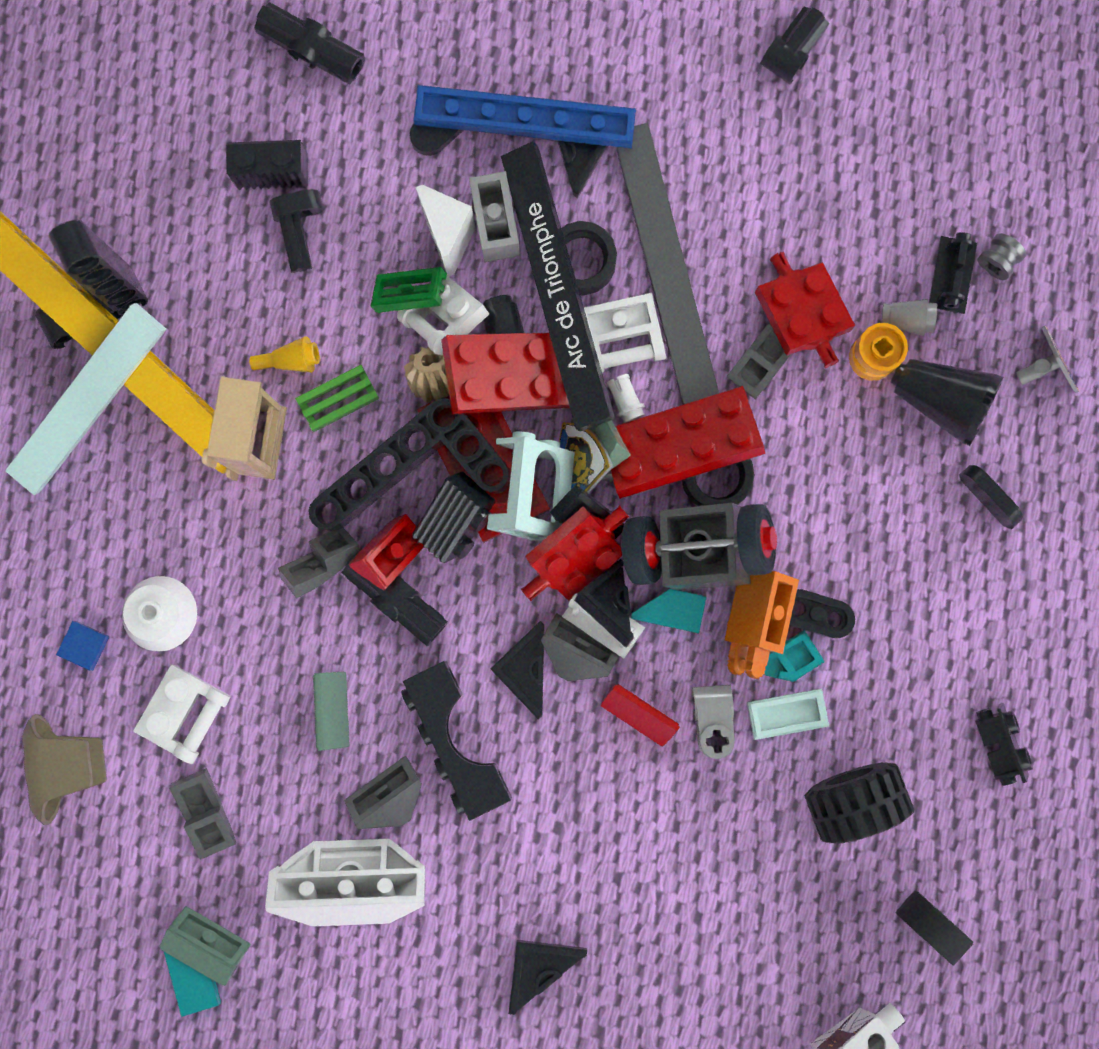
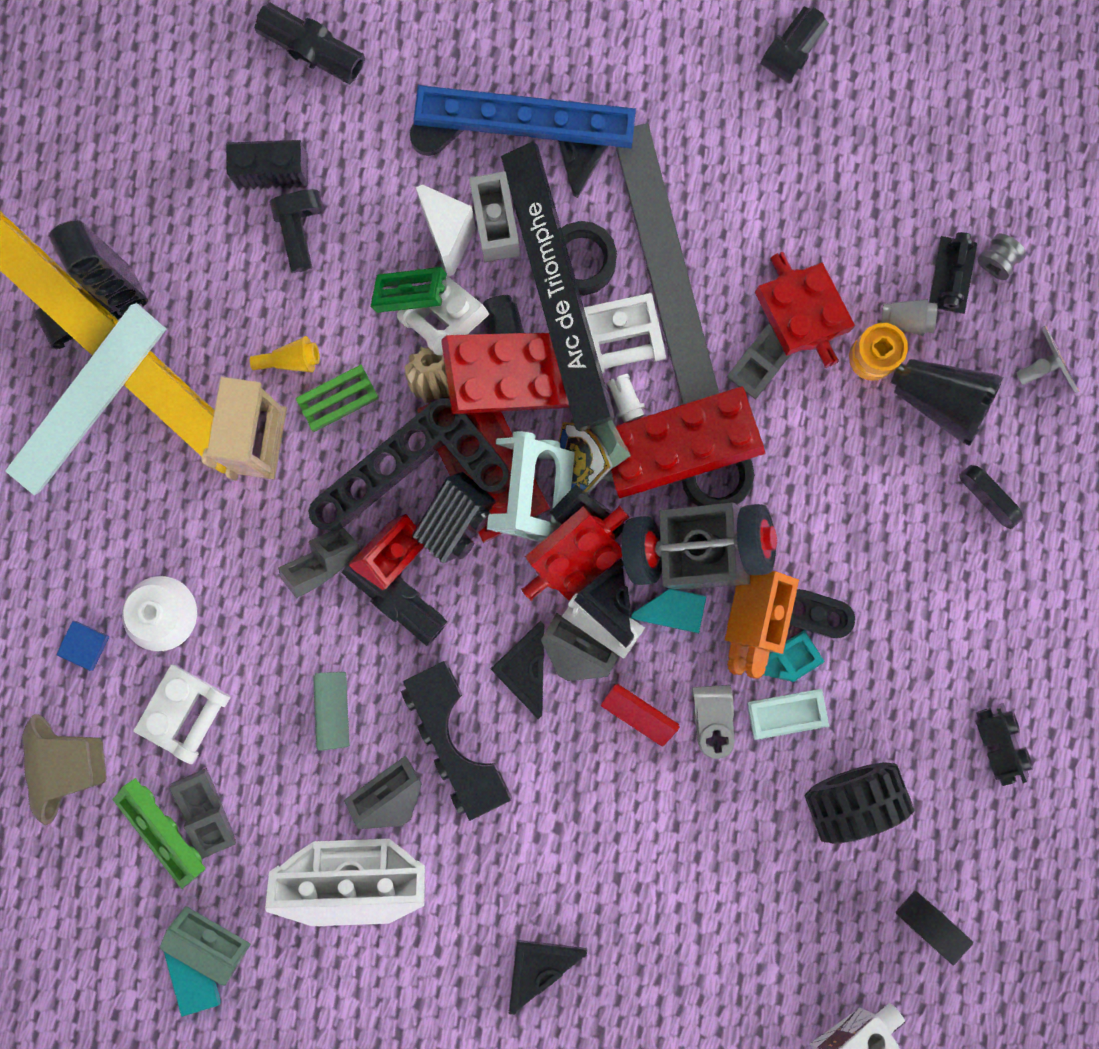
(159, 833): none -> bright green plate

